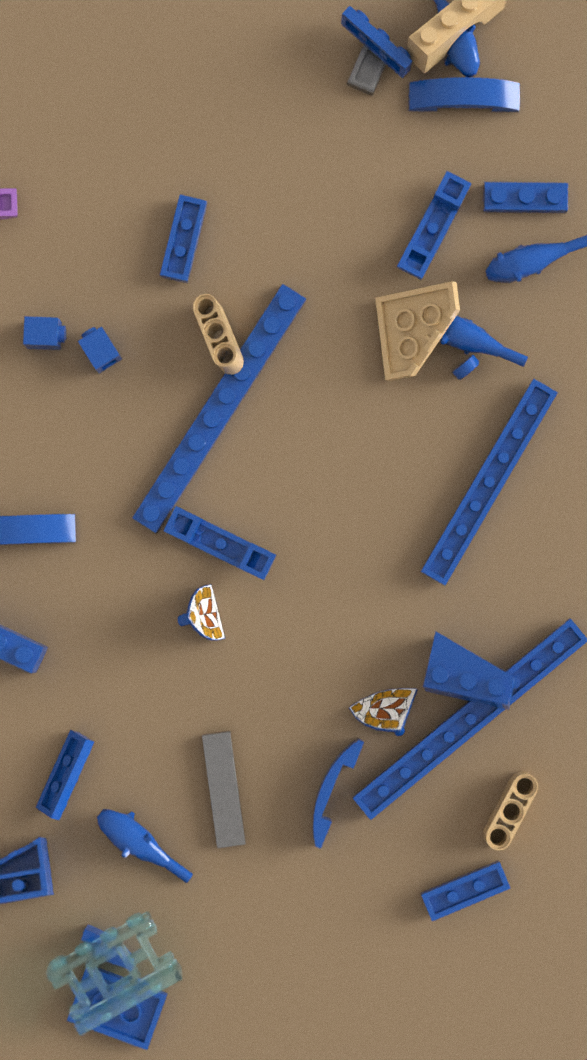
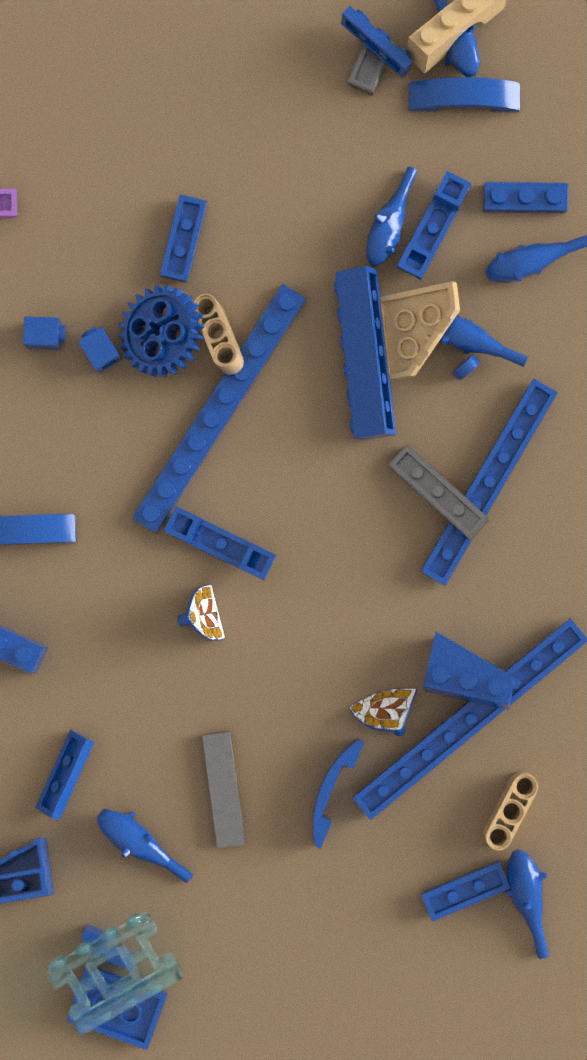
(161, 331): none -> blue gear
(364, 353): none -> blue brick
(388, 223): none -> blue piece
(438, 492): none -> flat silver tile
(527, 895): none -> blue piece

